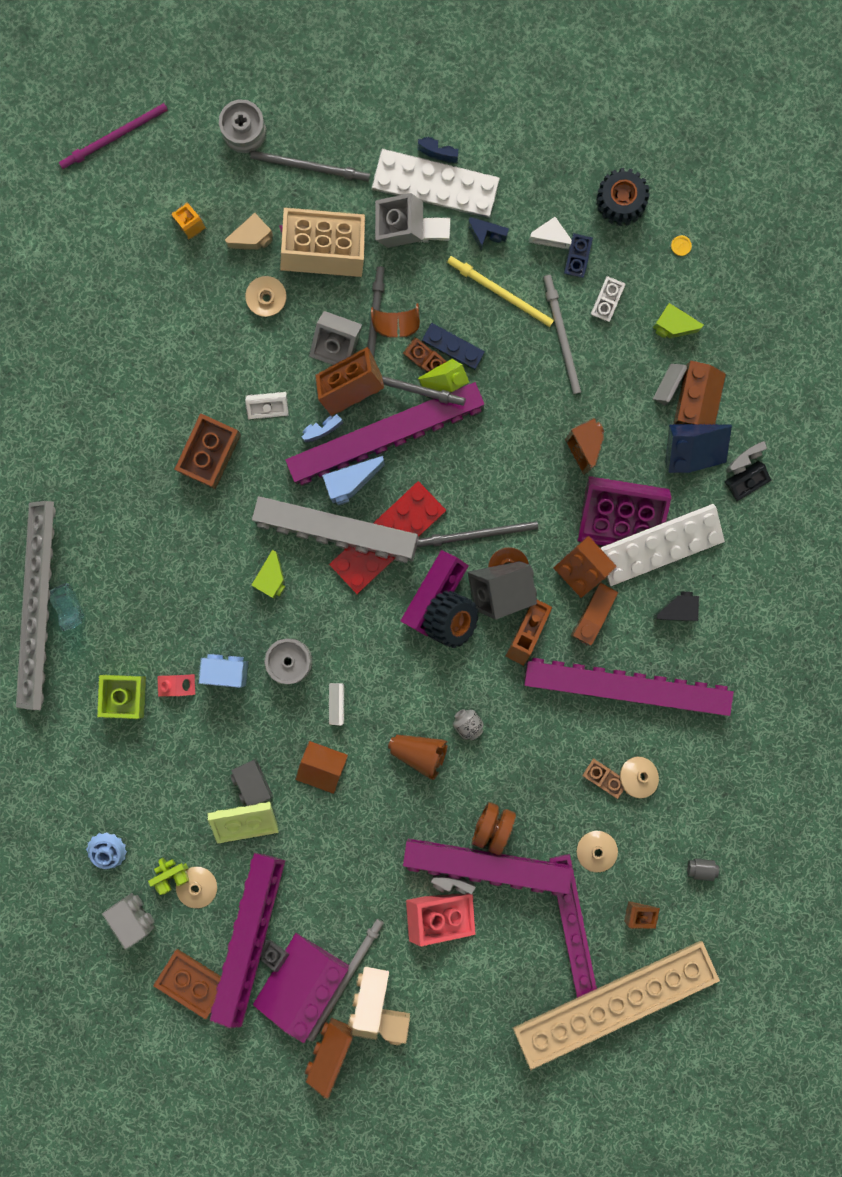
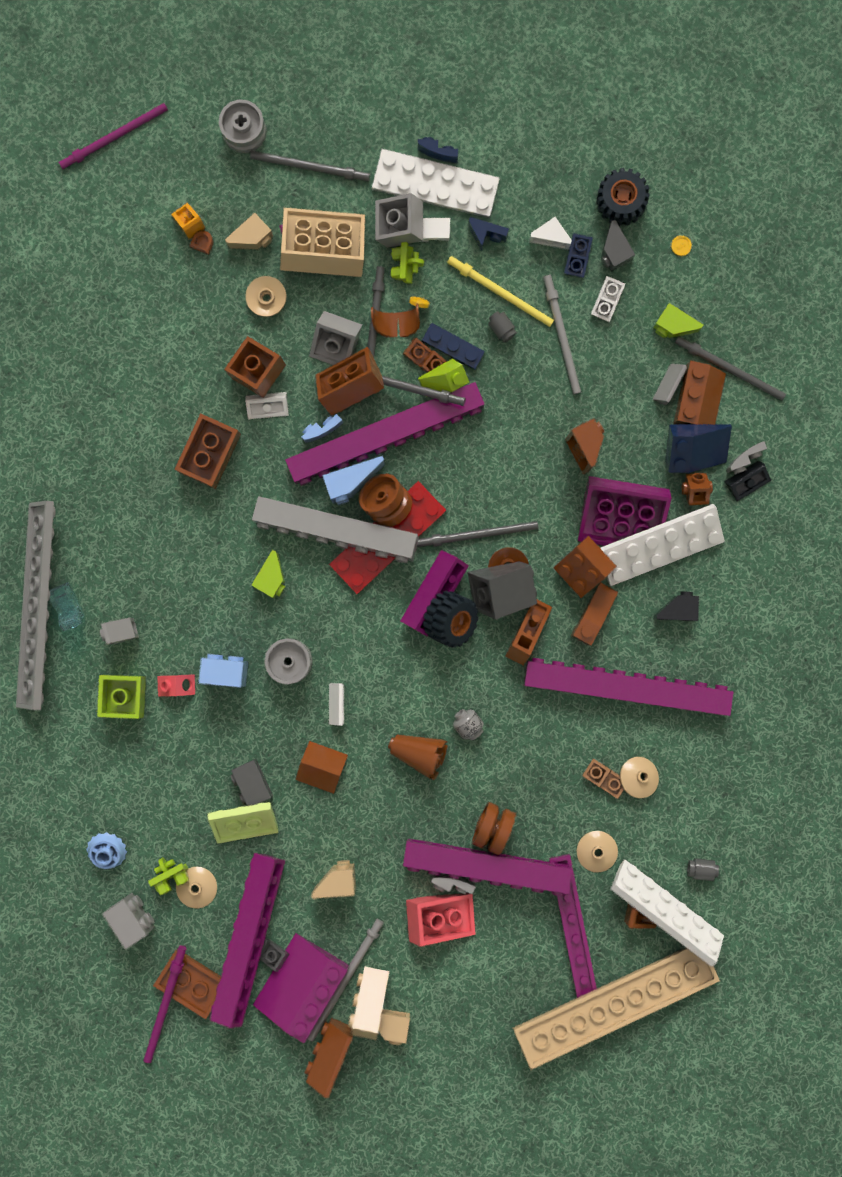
(119, 631): none -> light grey slope
(175, 968): none -> magenta bar
(202, 242): none -> dark orange tile
(255, 366): none -> dark orange brick
(337, 882): none -> tan slope
(385, 500): none -> dark orange wheel
(409, 263): none -> lime hips
(422, 302): none -> yellow piece
(502, 326): none -> dark grey brick
(616, 248): none -> dark grey slope
(668, 912): none -> white plate
(694, 349): none -> dark grey bar
(697, 489): none -> dark orange brick

